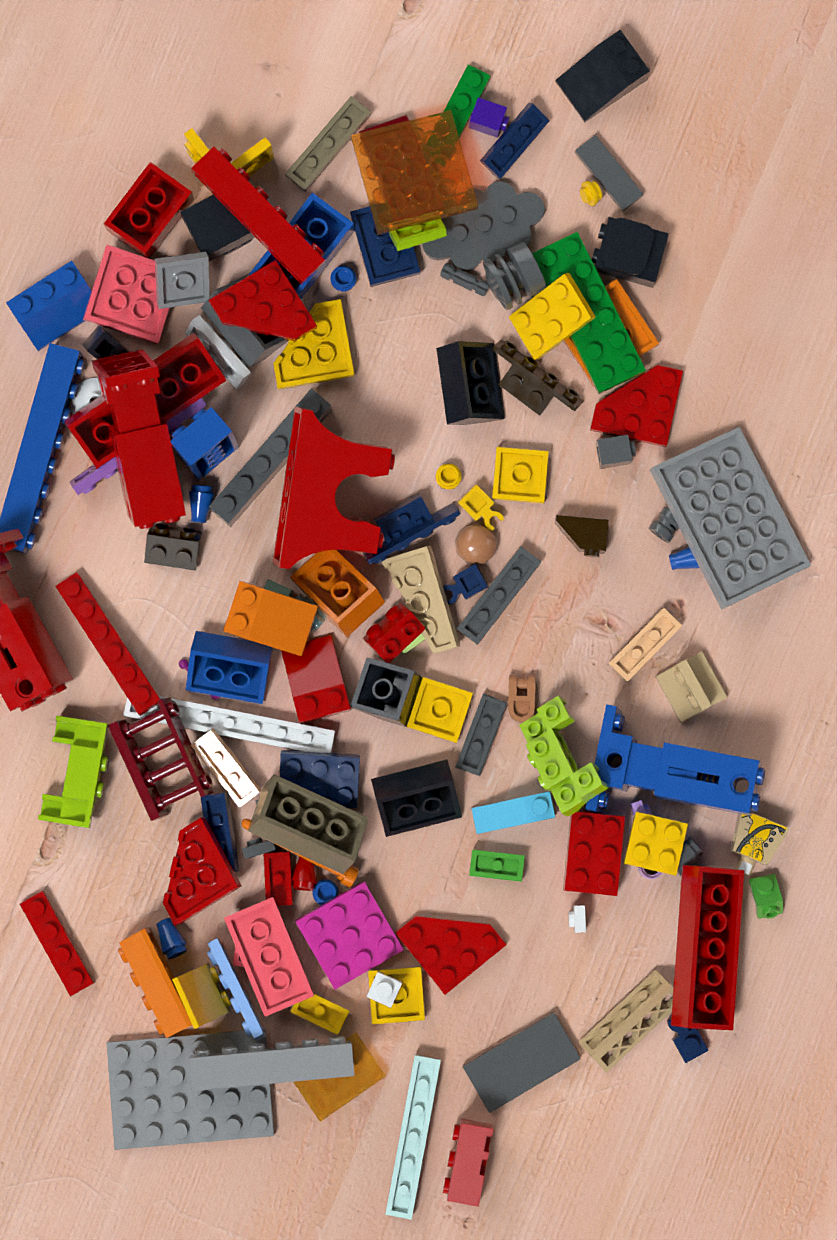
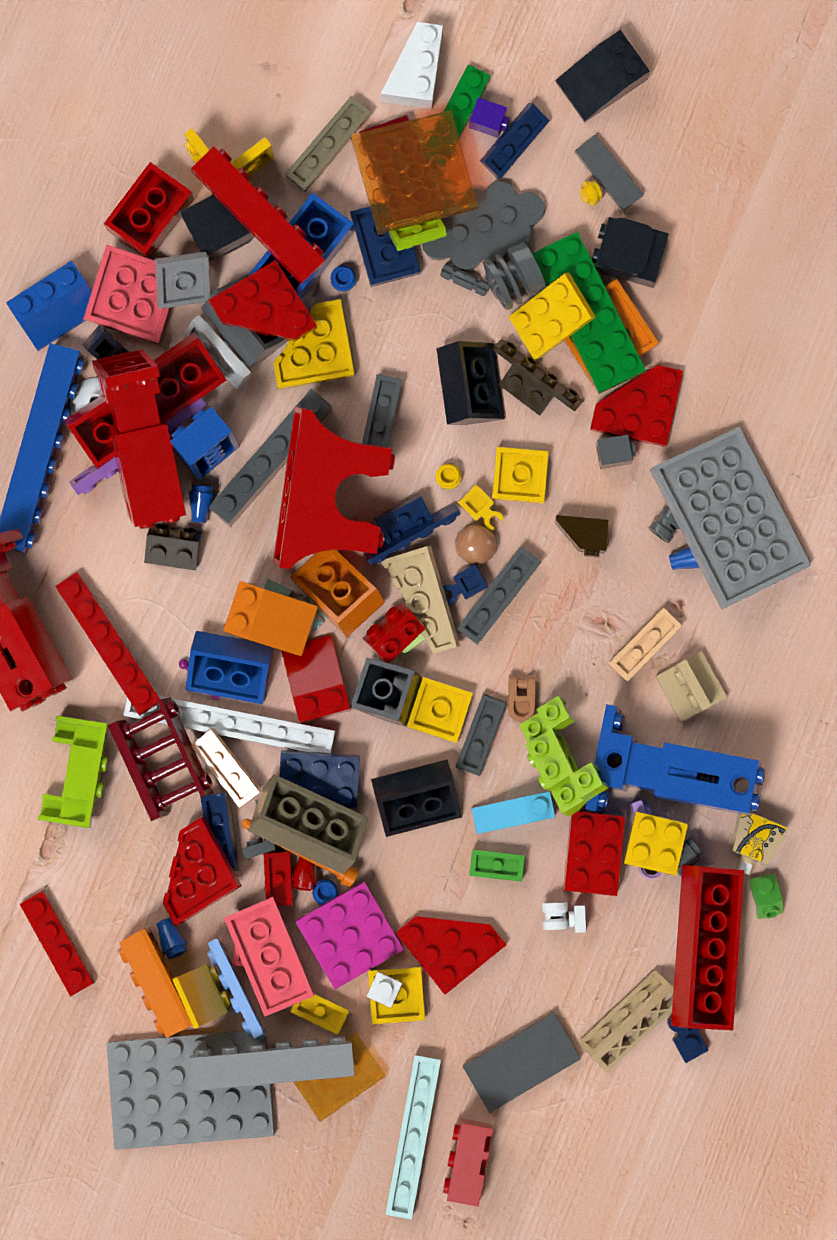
(382, 410): none -> dark grey plate
(415, 72): none -> white wedge
(555, 909): none -> white wheel

